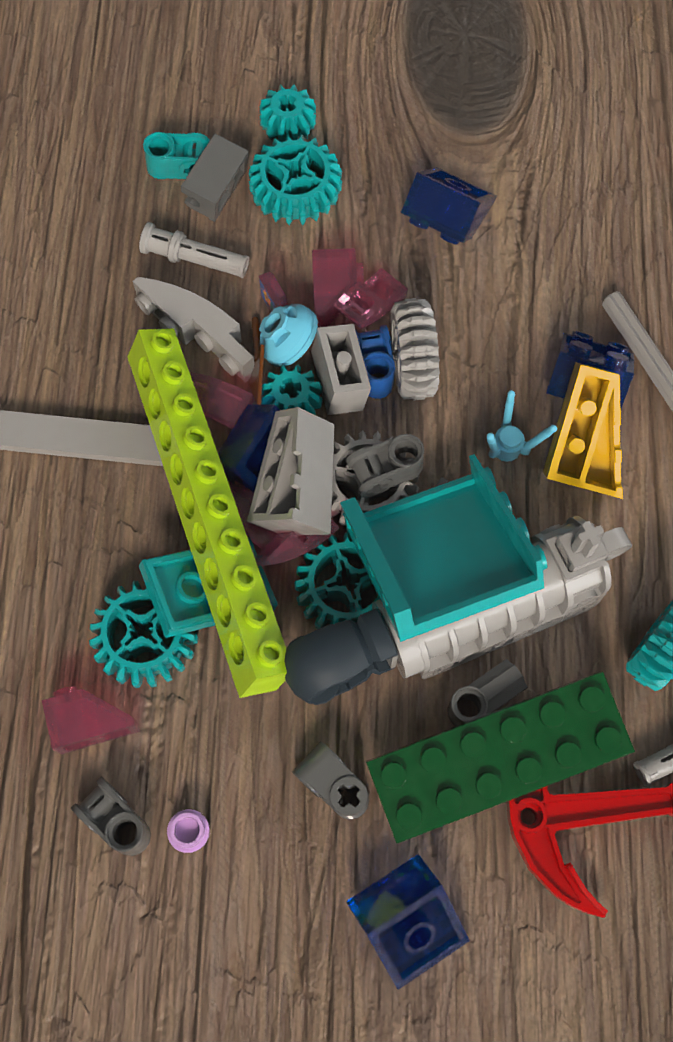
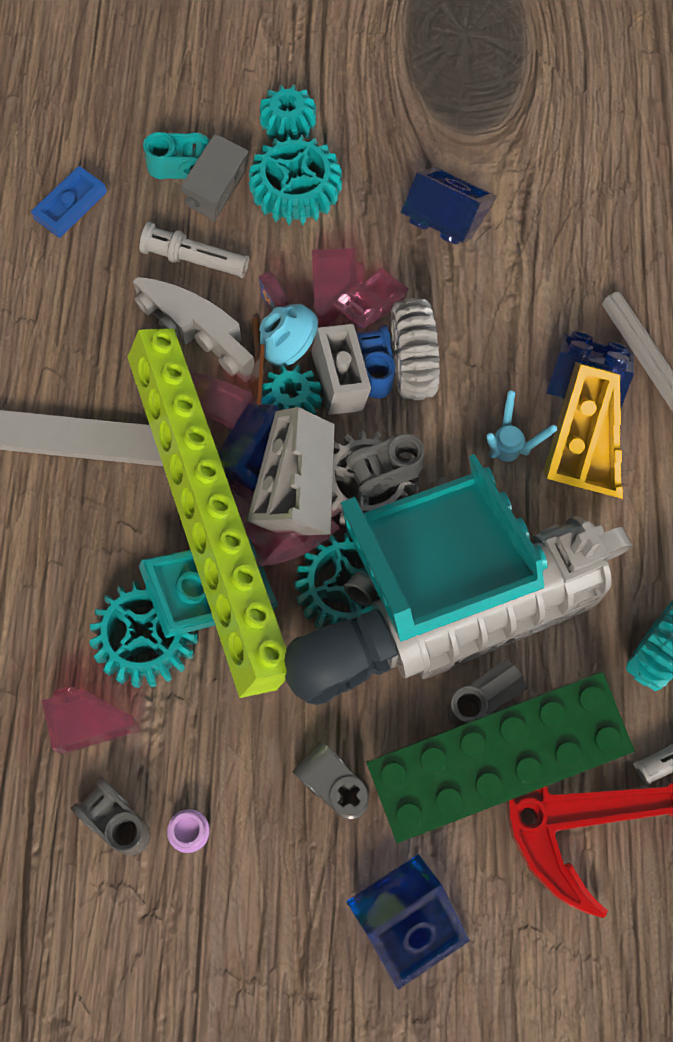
(69, 201): none -> blue plate
(361, 588): none -> dark grey hinge

